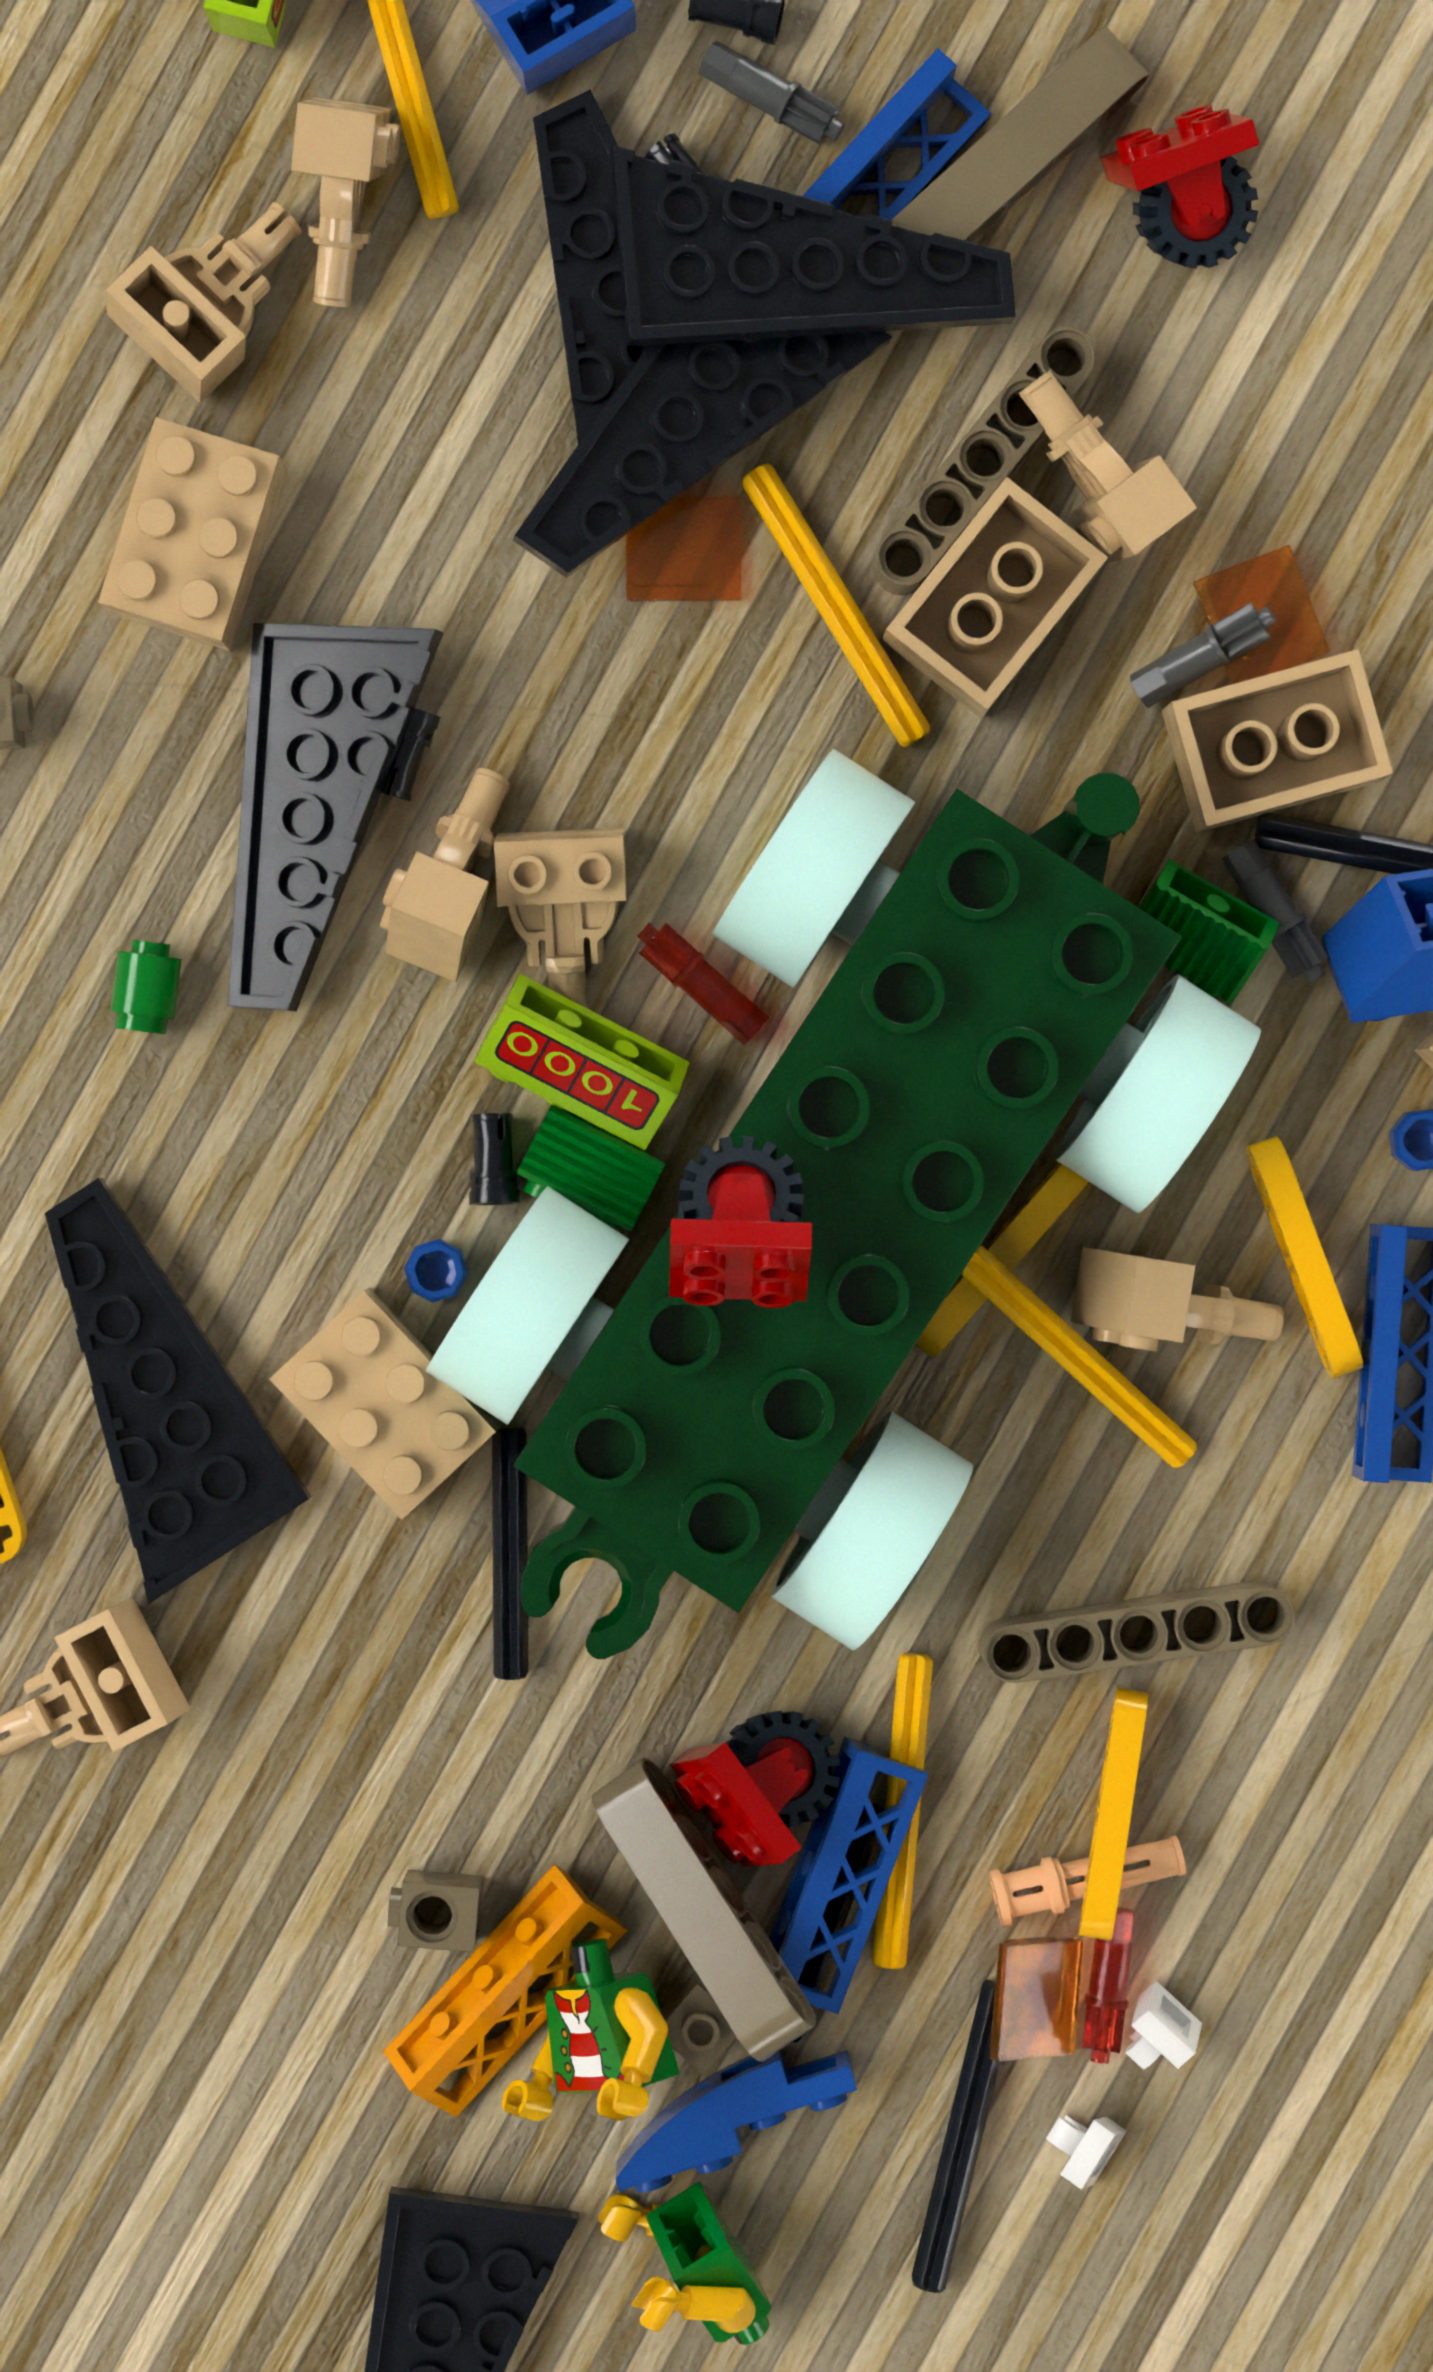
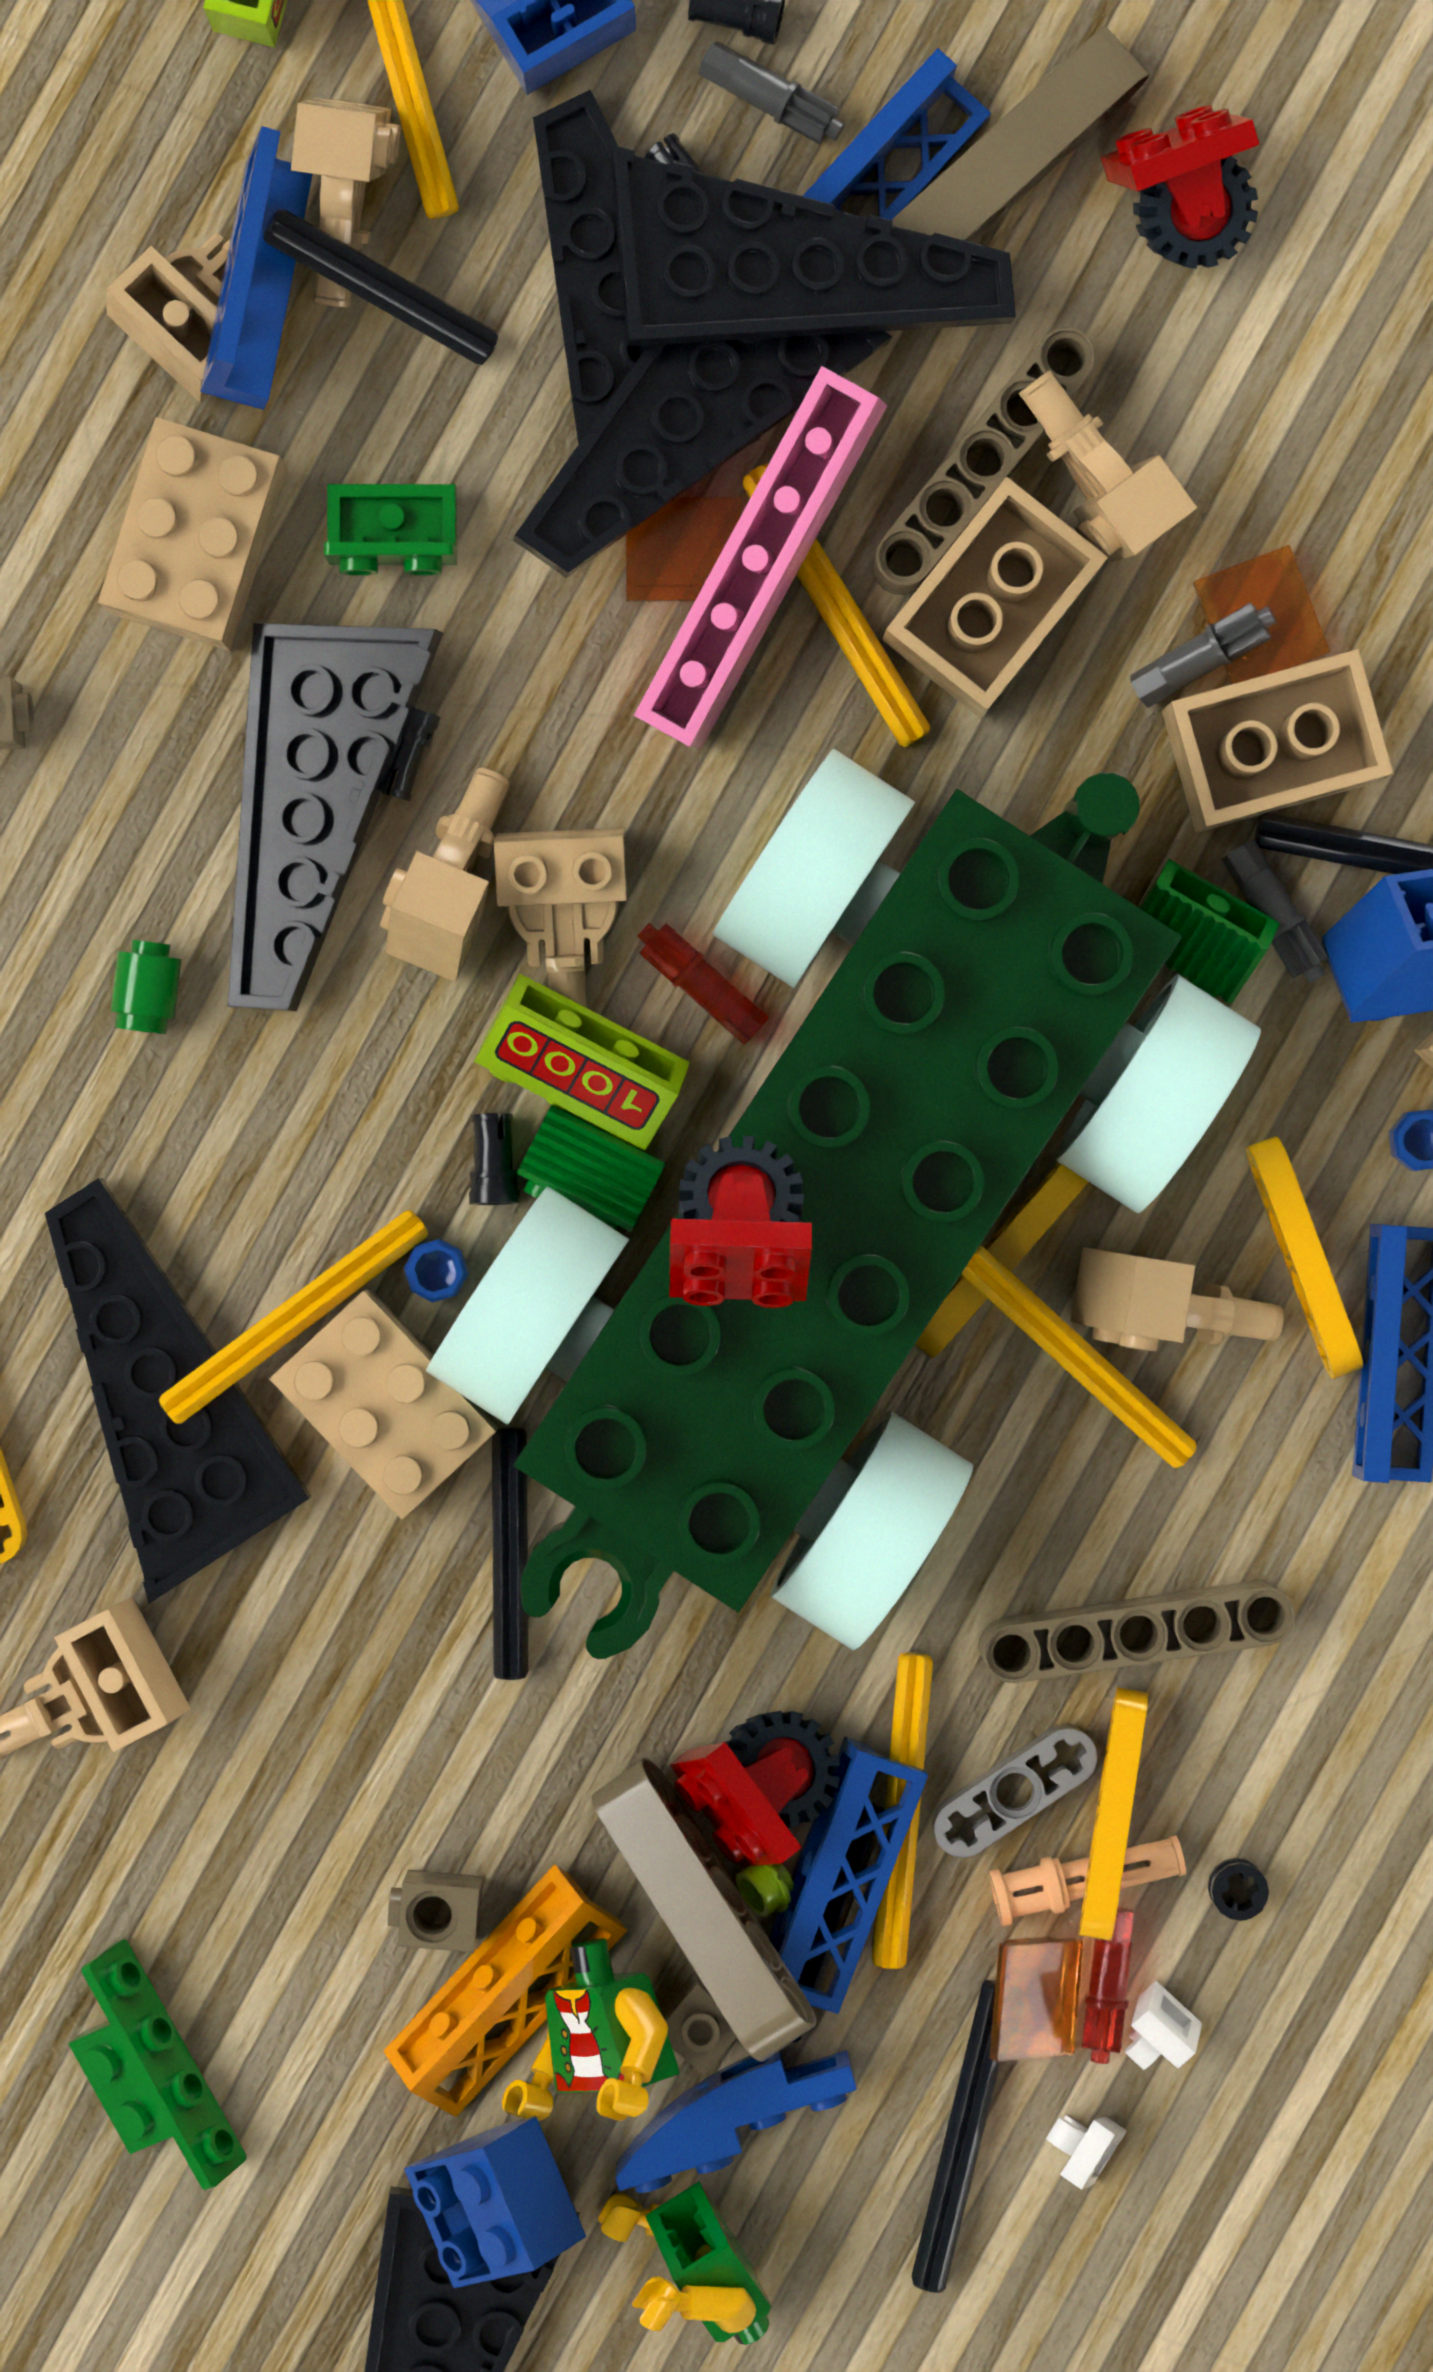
(148, 2072): none -> green bracket
(254, 280): none -> blue fence
(293, 1317): none -> yellow axle
(380, 286): none -> black axle
(391, 527): none -> green bracket
(495, 2204): none -> blue slope
(761, 558): none -> bright pink brick
(765, 1888): none -> lime plate
(967, 1805): none -> light grey beam
(1256, 1893): none -> black bush

